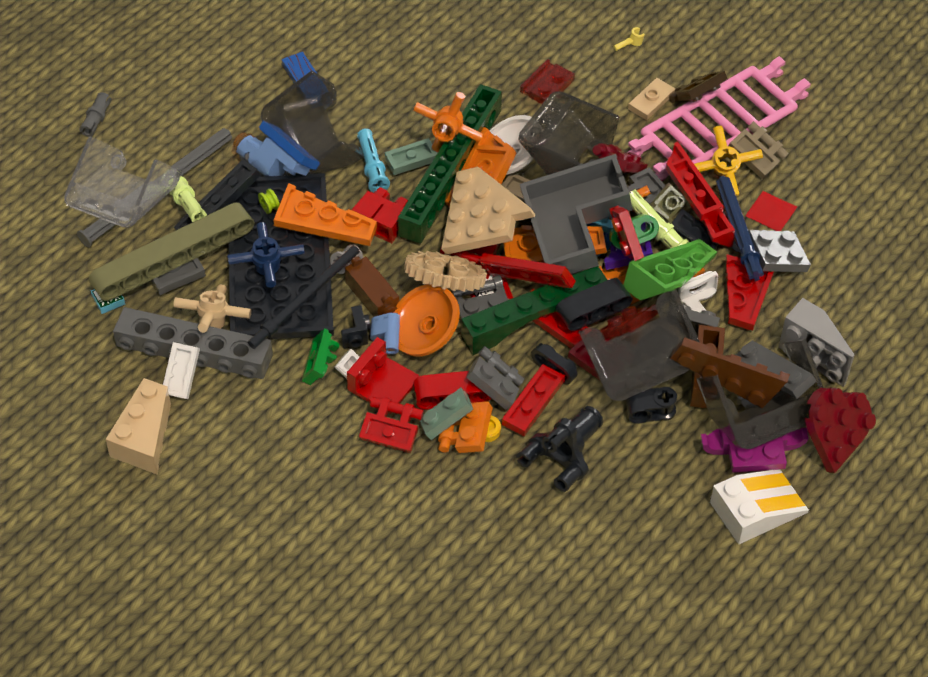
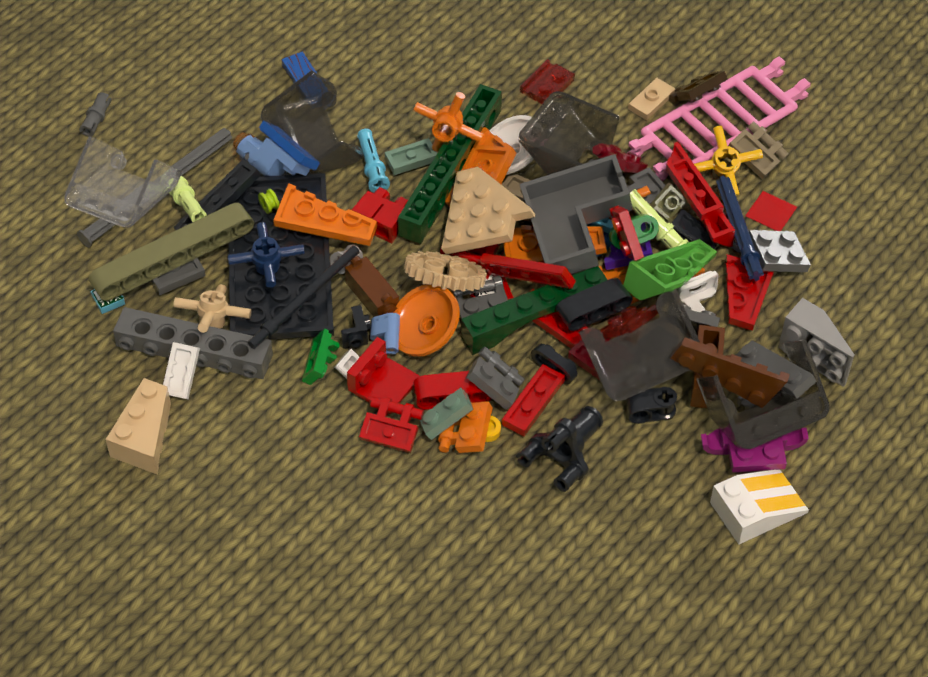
(634, 39): light yellow hand -> none
(838, 424): dark red plate -> none

